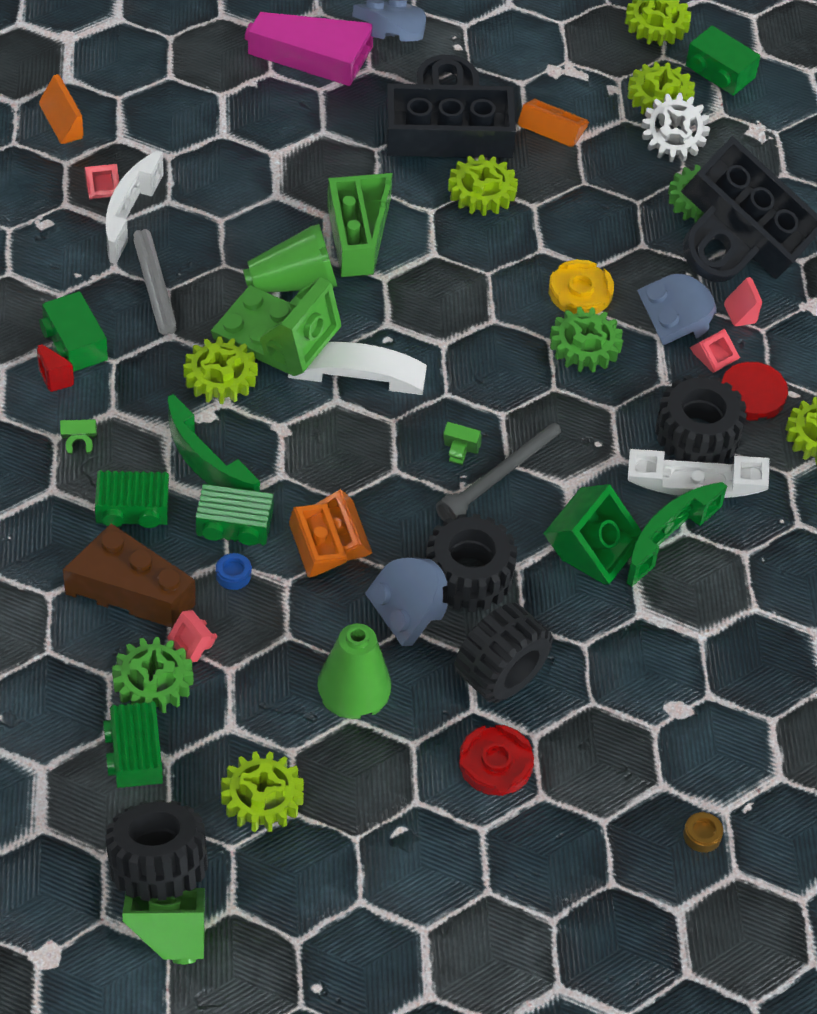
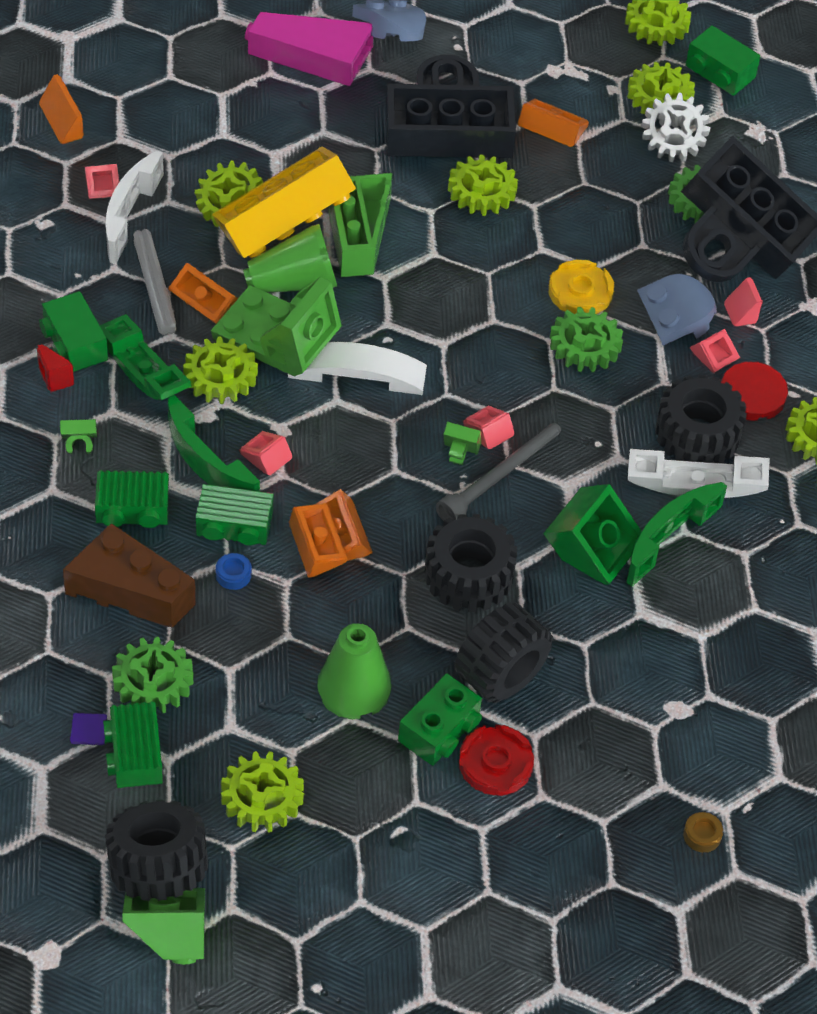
(88, 729): none -> dark purple piece
(140, 362): none -> green slope
(192, 635): coral tile -> none
(202, 293): none -> orange slope
(224, 187): none -> lime gear
(267, 452): none -> coral slope
(285, 202): none -> yellow slope
(409, 596): sand blue slope -> none
(440, 720): none -> green brick
(493, 424): none -> coral slope

